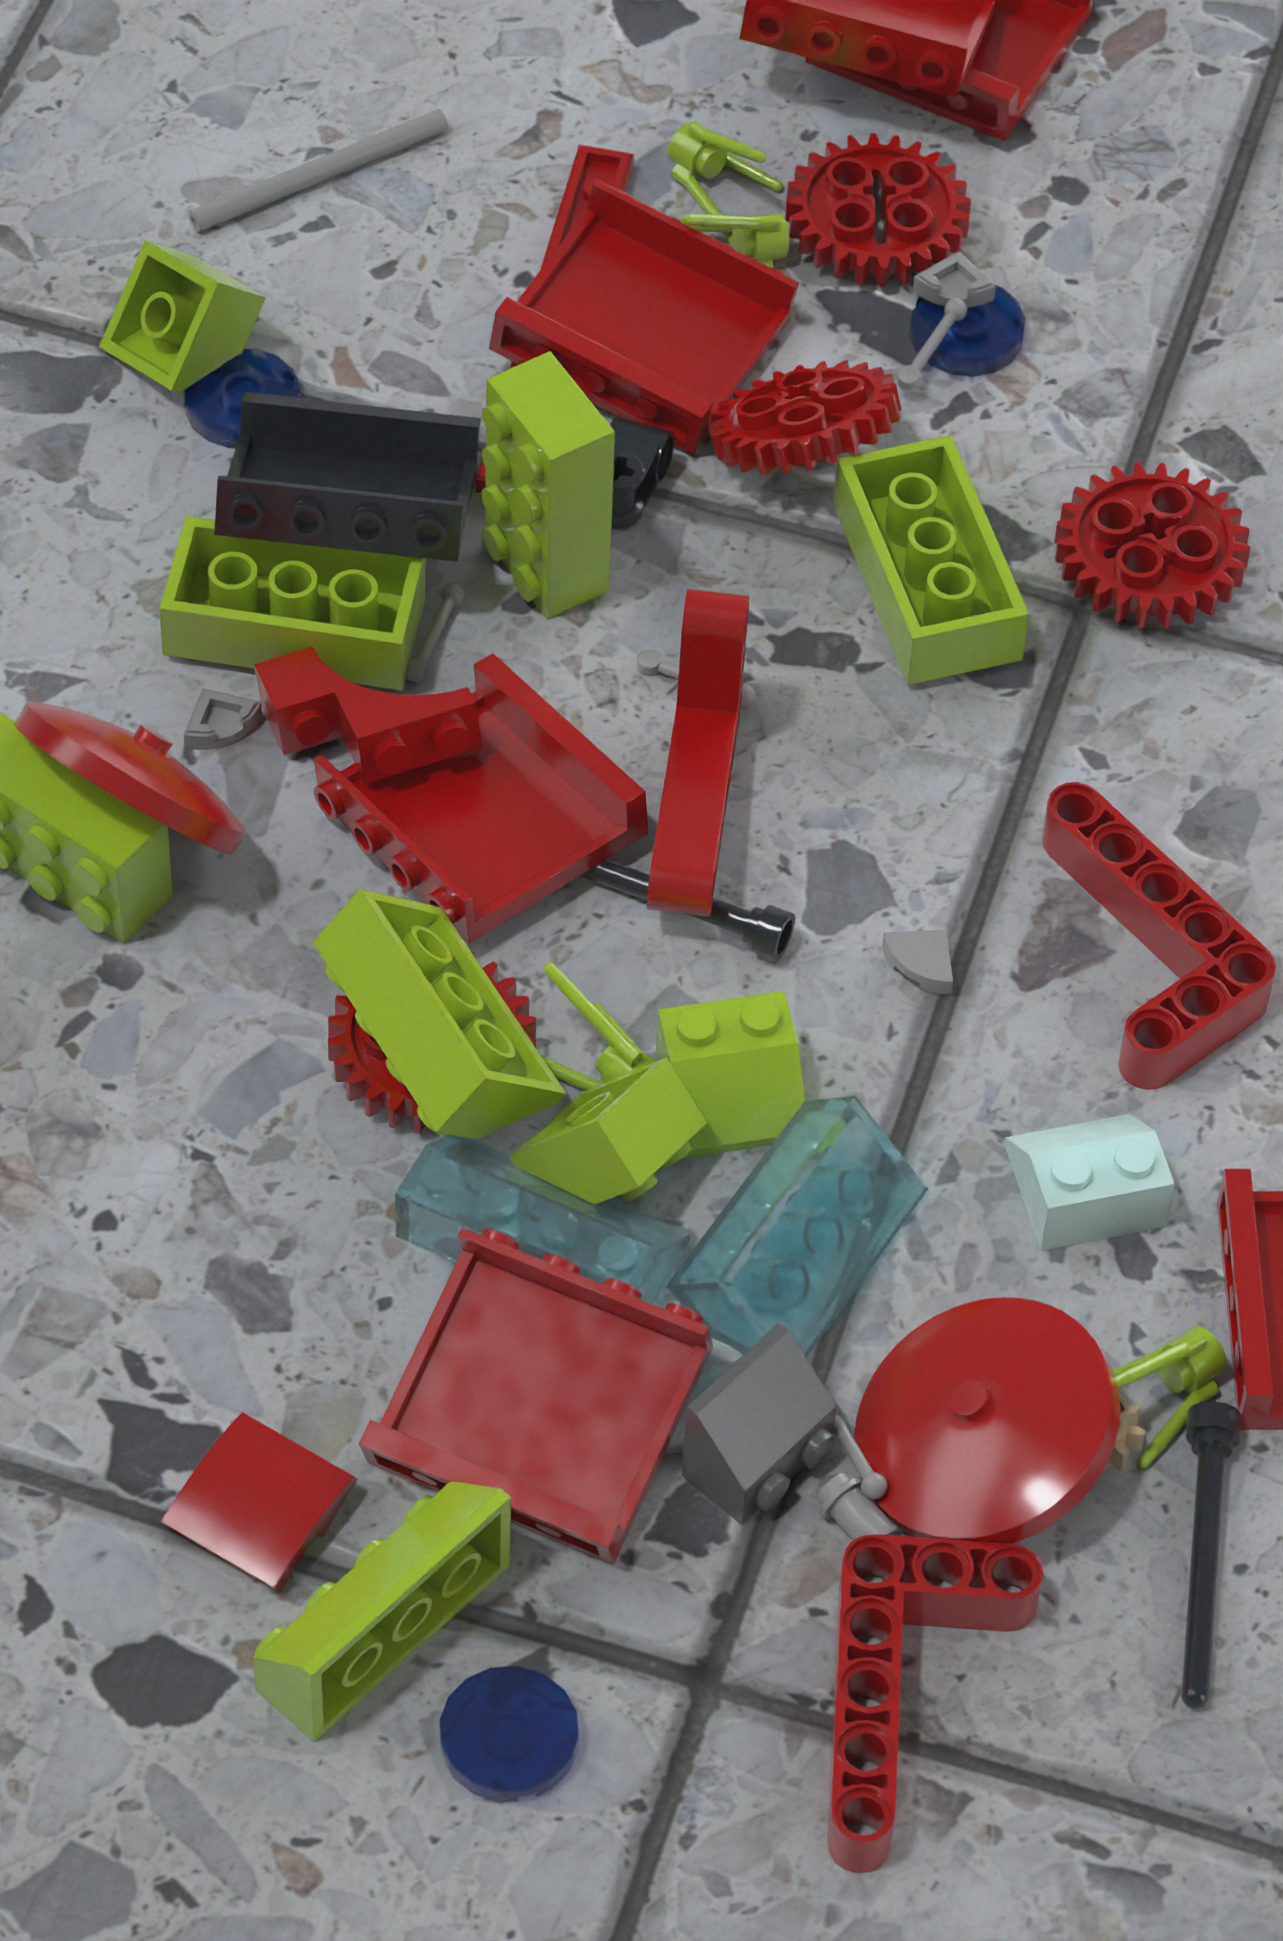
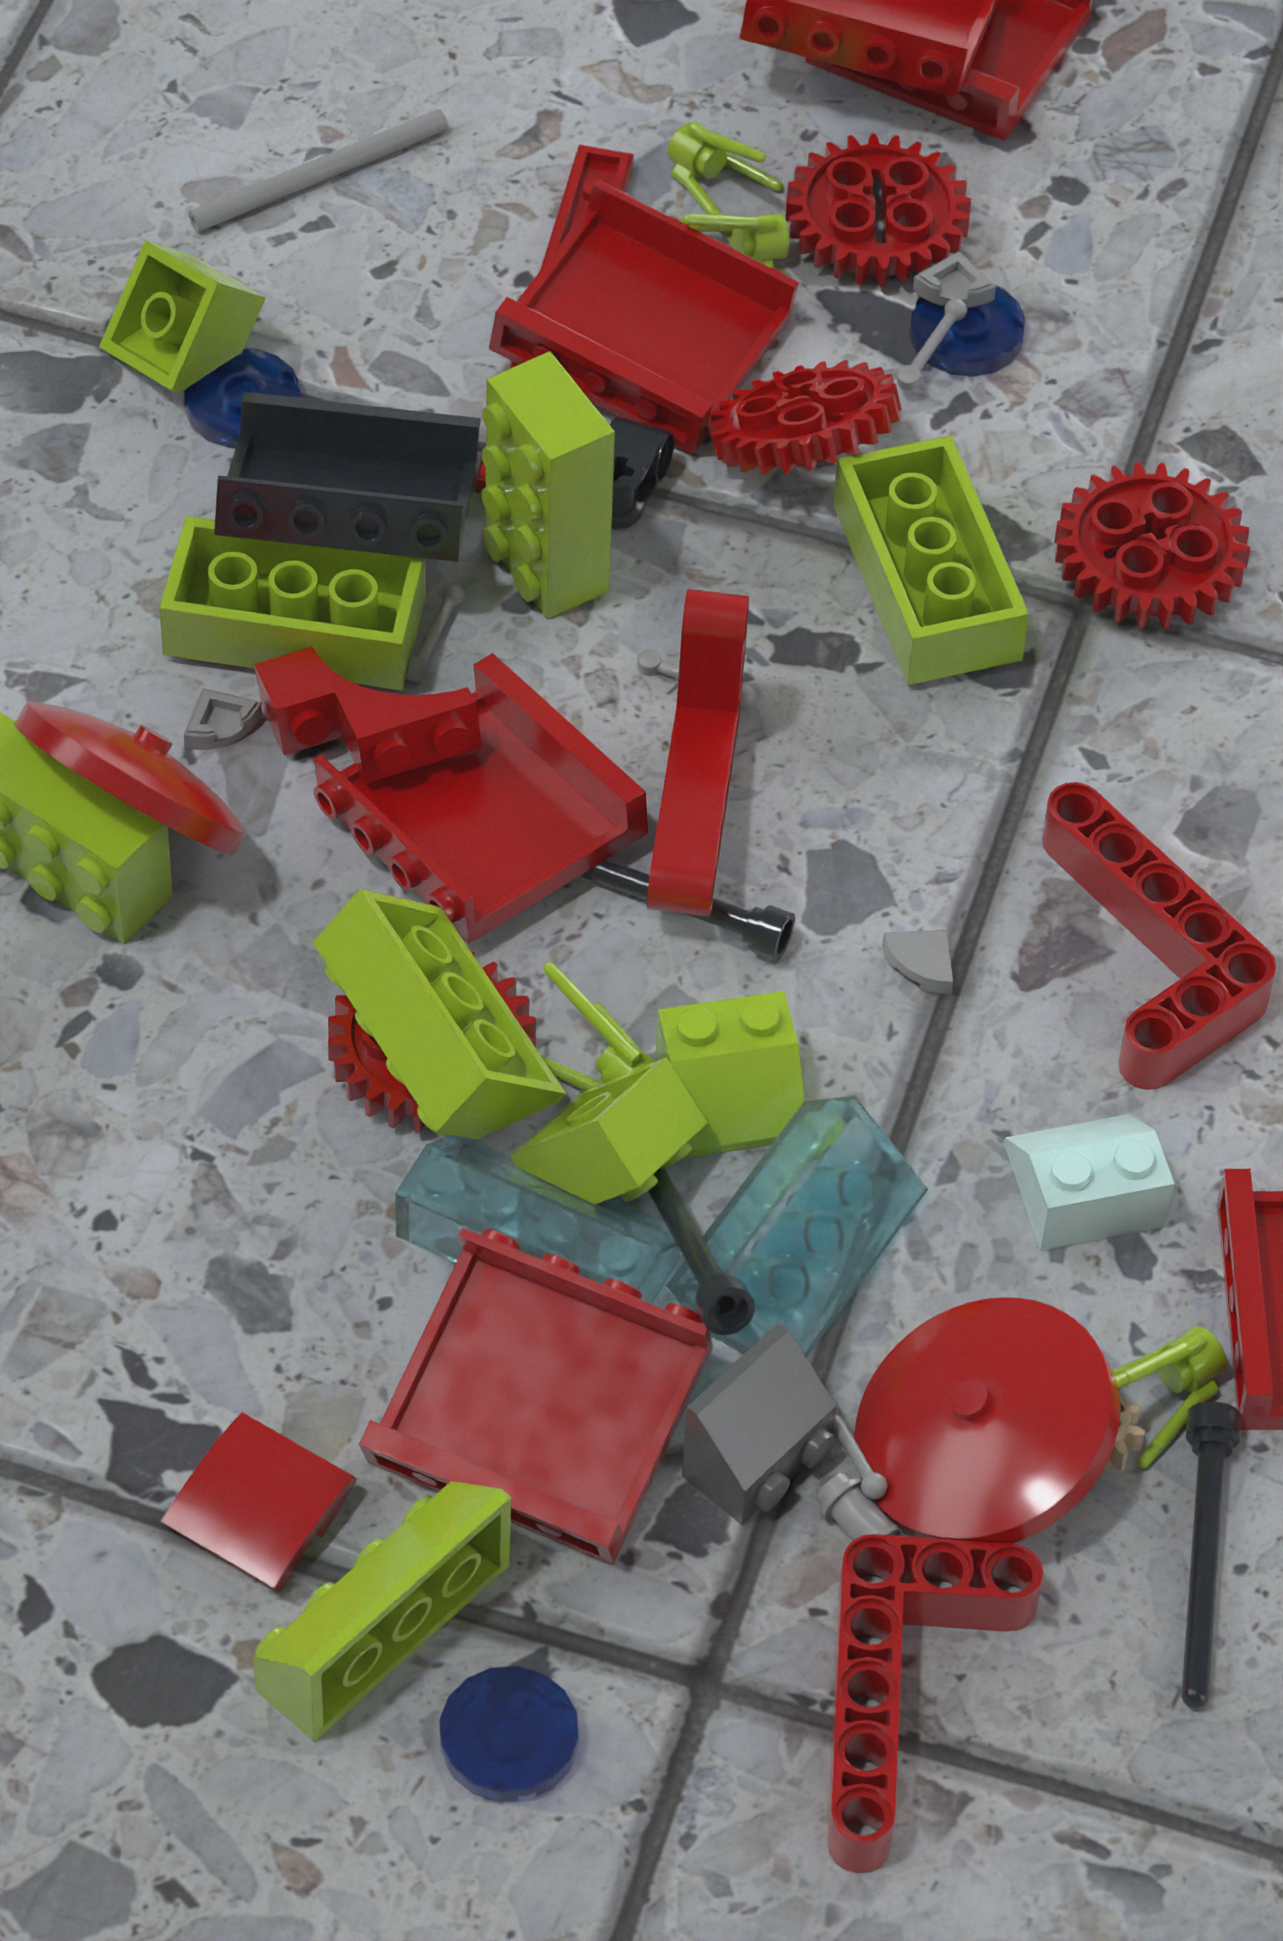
(721, 1298): none -> black piece

